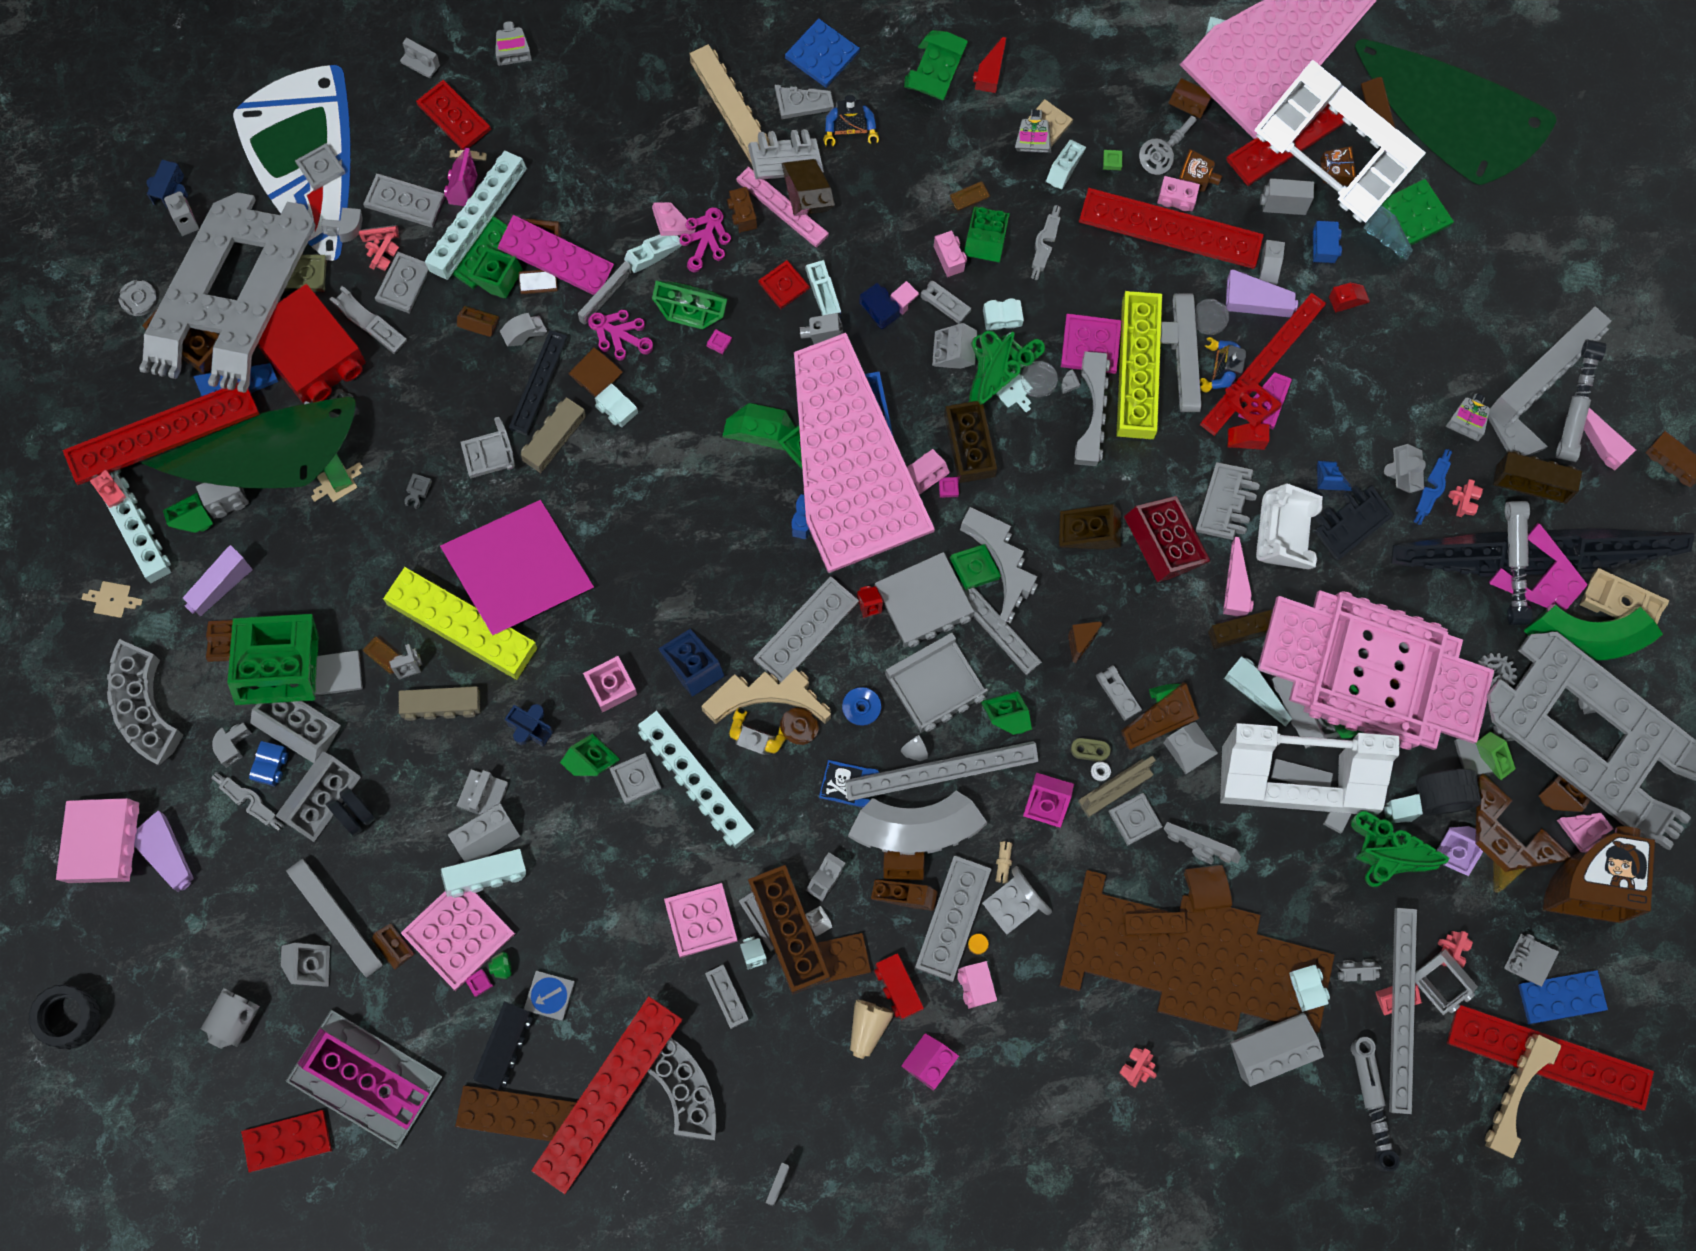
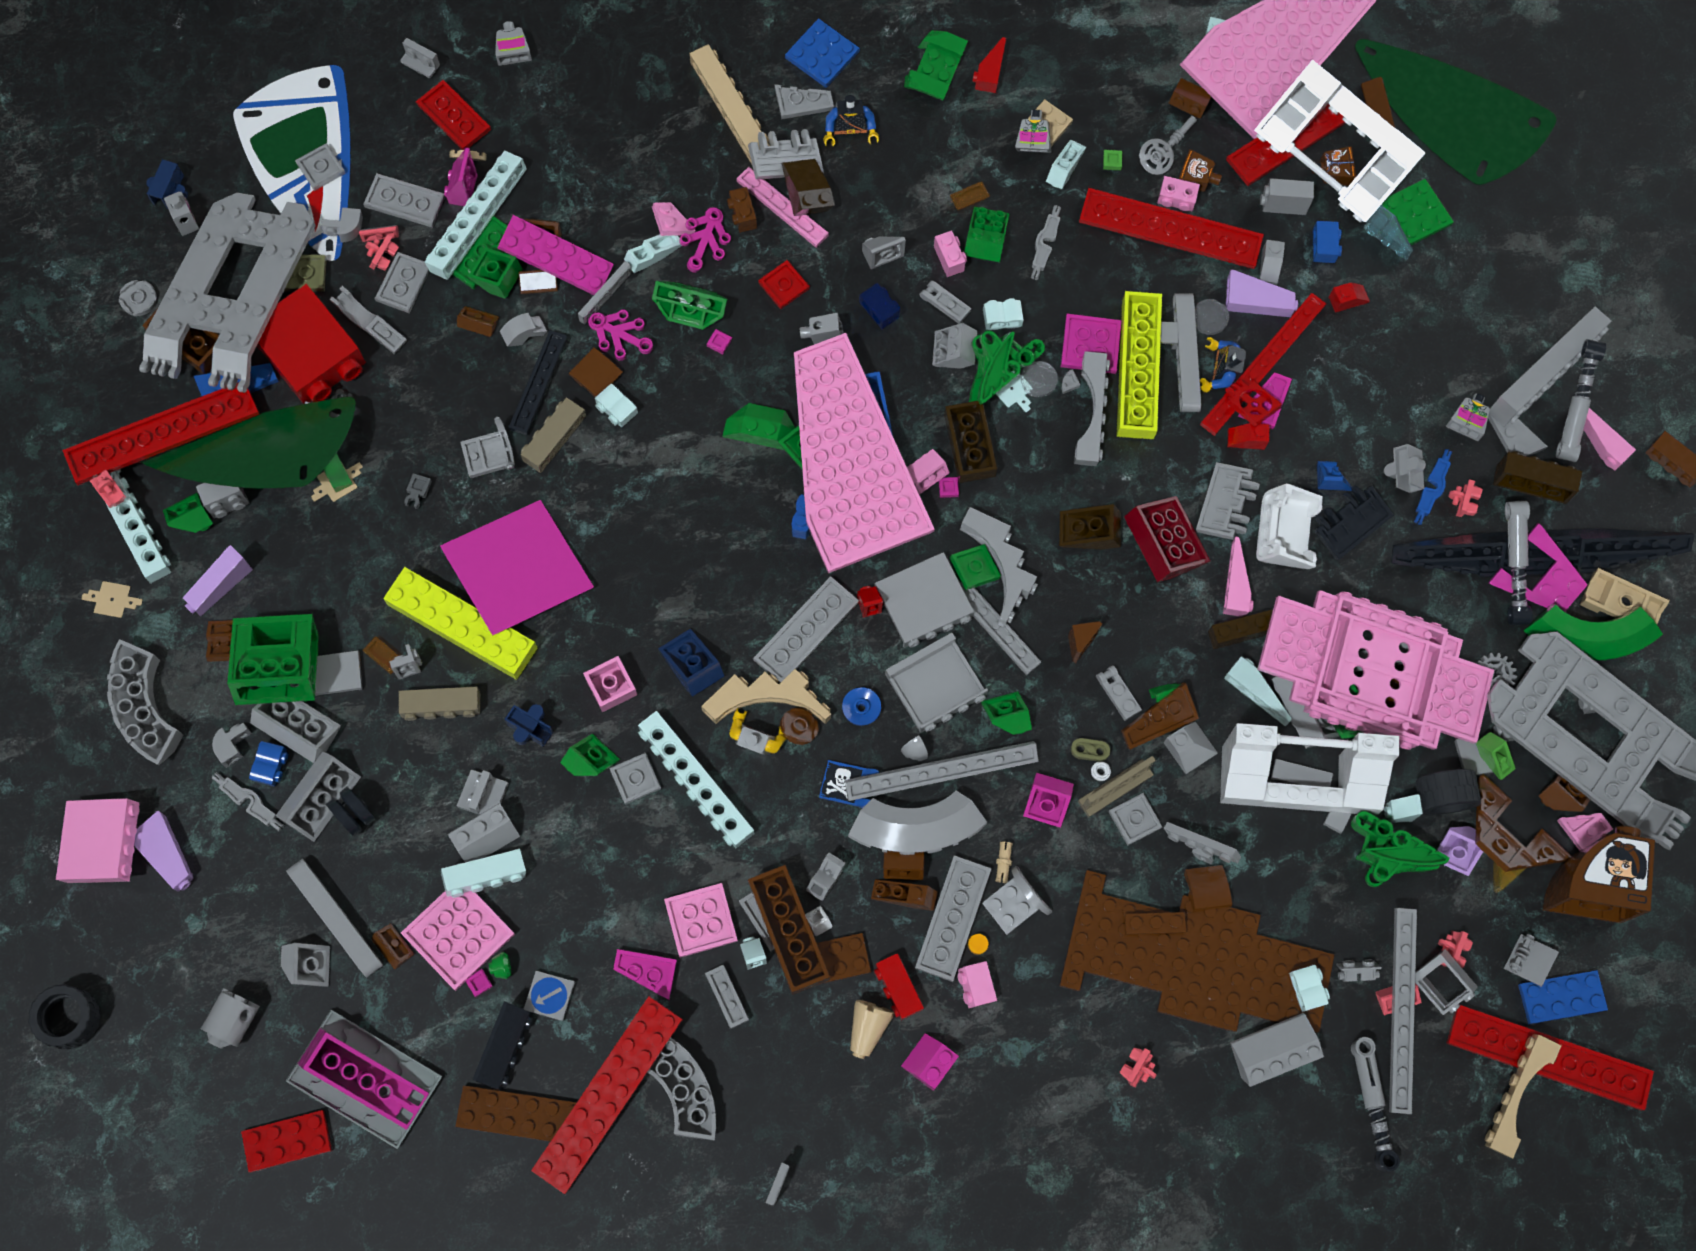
(647, 970): none -> dark pink wing
(822, 288): light aqua slope -> none
(883, 250): none -> light grey slope
(904, 296): bright pink panel -> none

